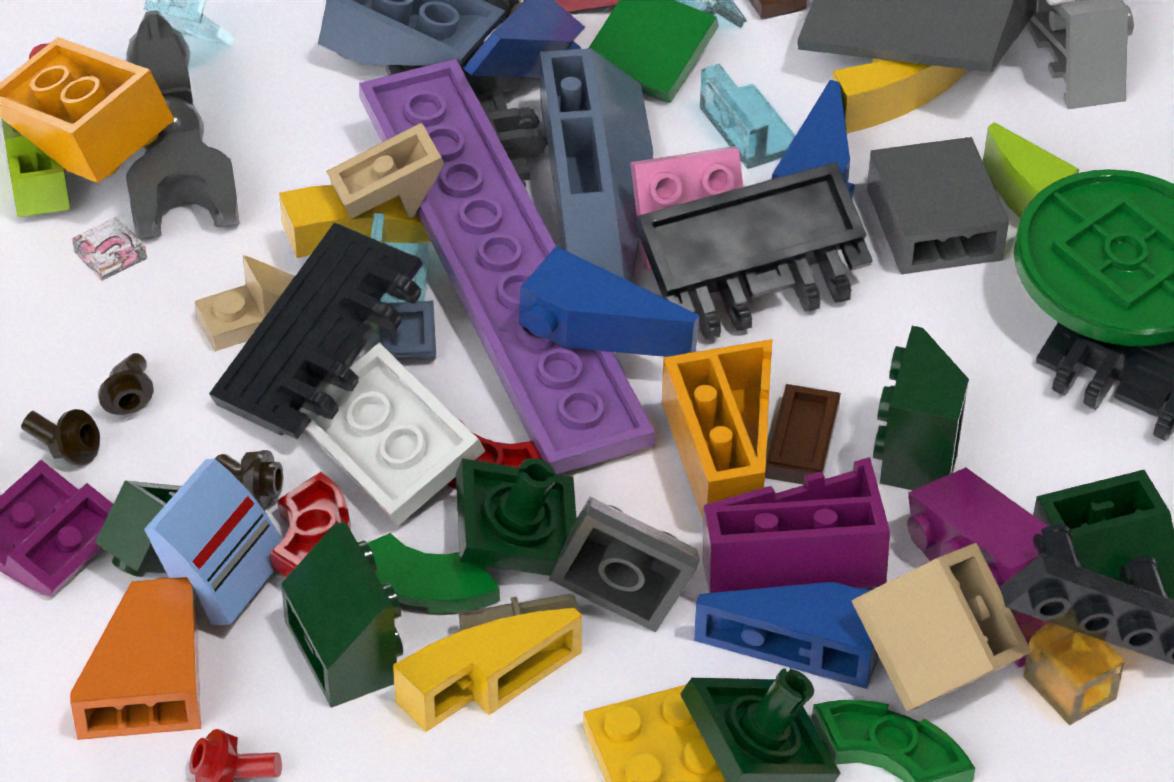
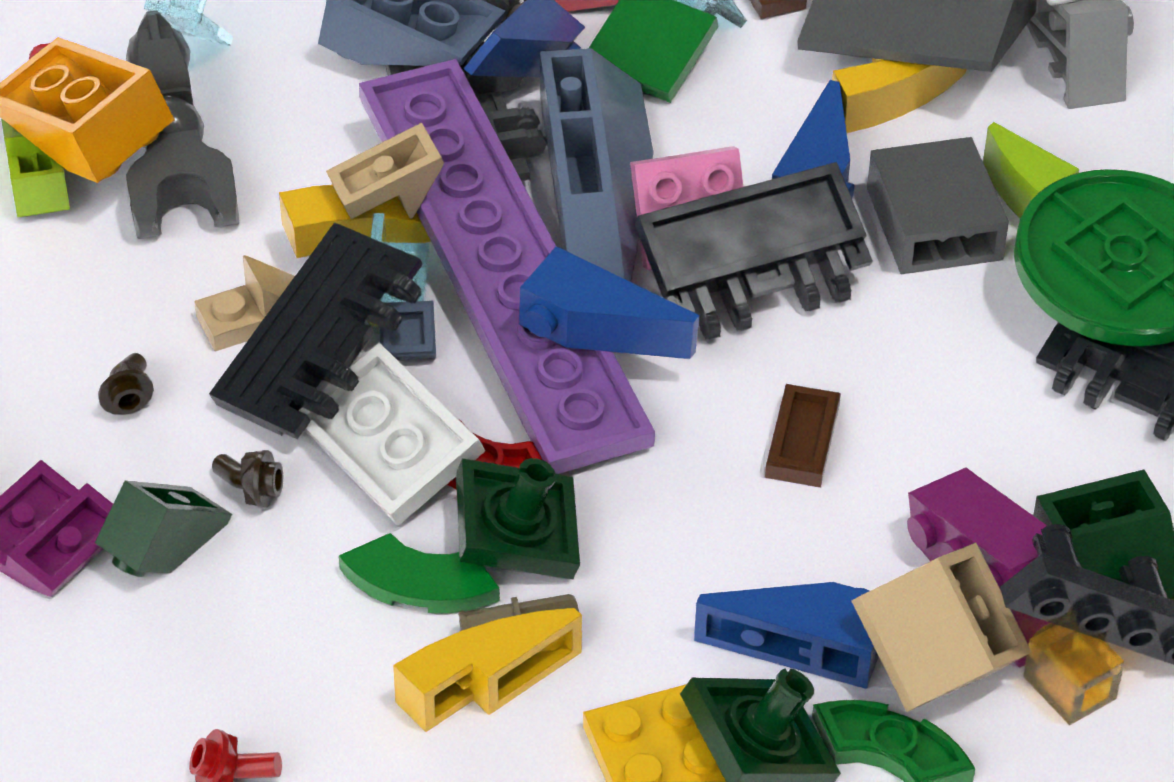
(73, 438): dark brown plate -> none
(109, 248): clear tile -> none
(143, 666): orange slope -> none
(215, 539): light blue slope -> none
(310, 513): red tile -> none
(343, 617): dark green slope -> none
(624, 564): dark grey slope -> none
(720, 417): light orange wedge -> none
(743, 118): clear light blue panel -> none
(799, 535): magenta wedge -> none
(921, 414): dark green slope -> none

